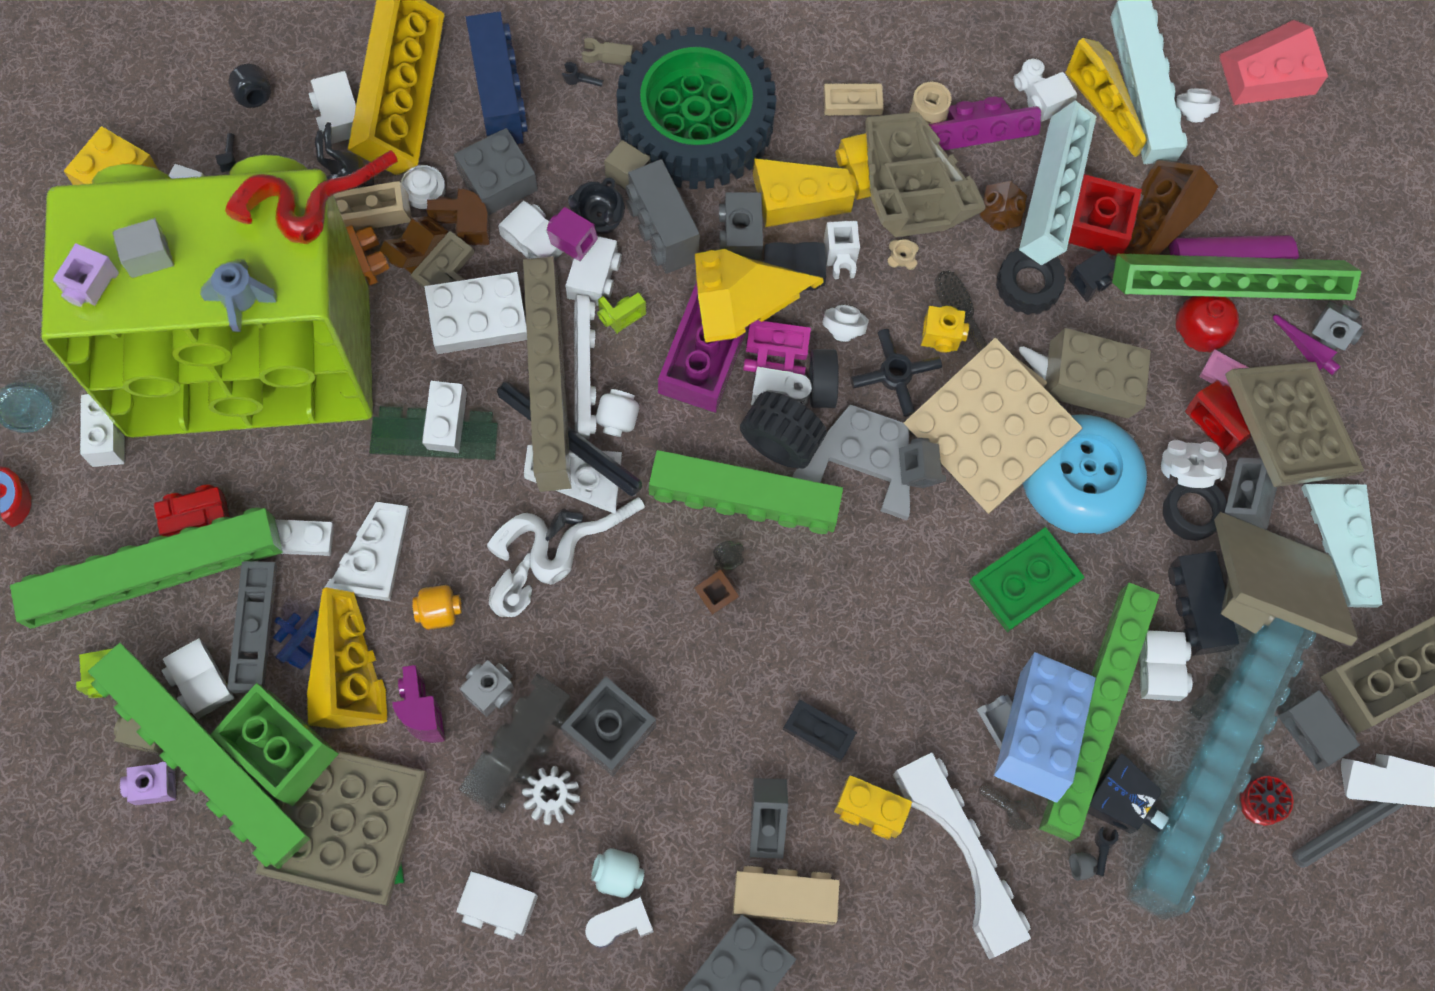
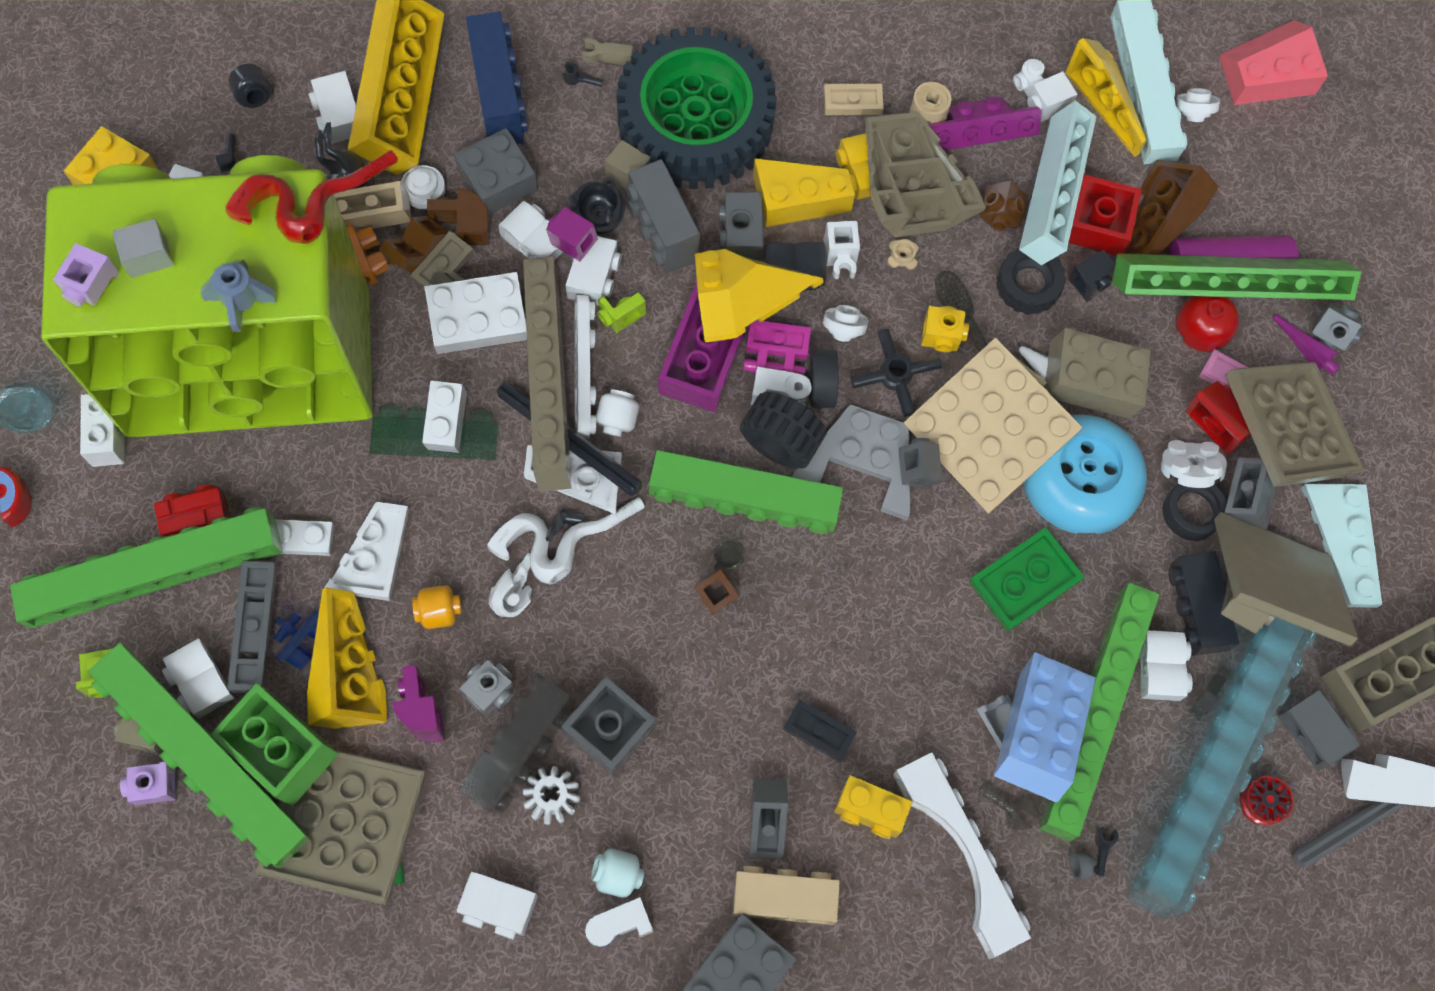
(1127, 798): black torso -> none

